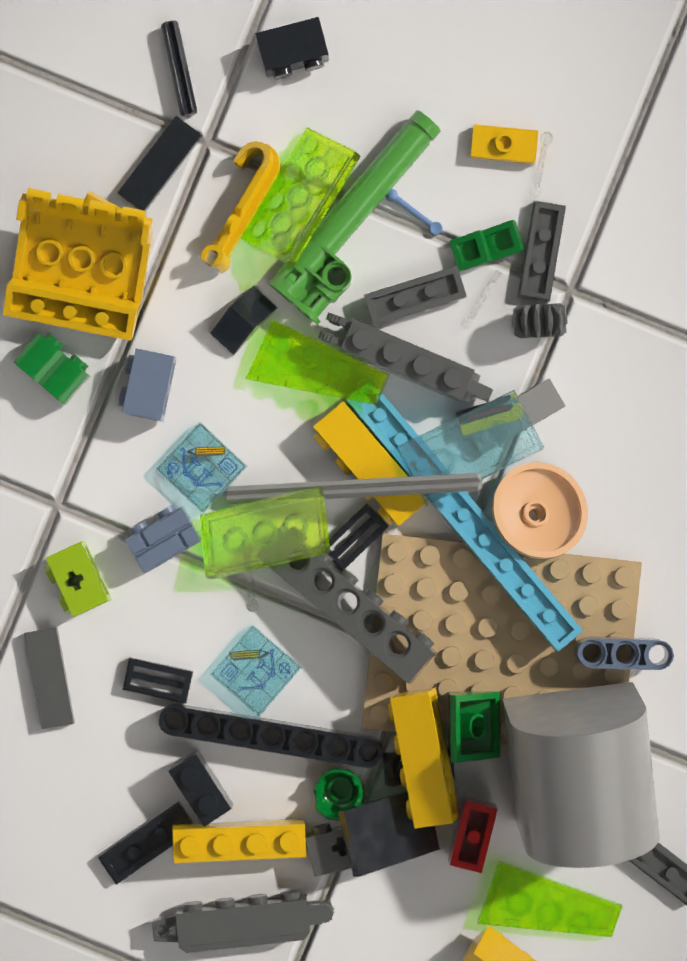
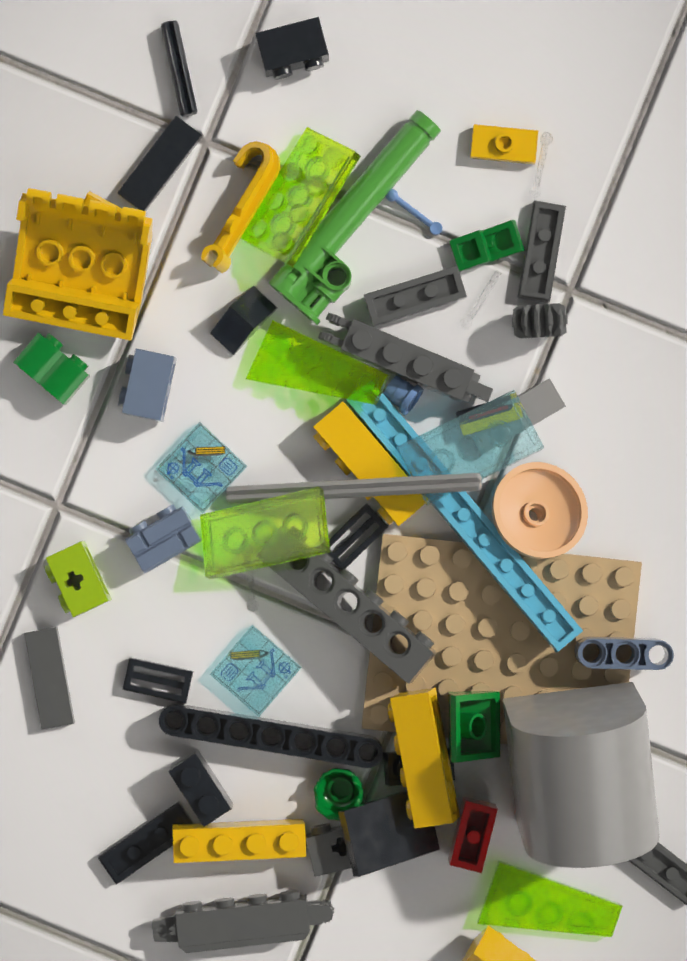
(403, 394): none -> medium blue piece

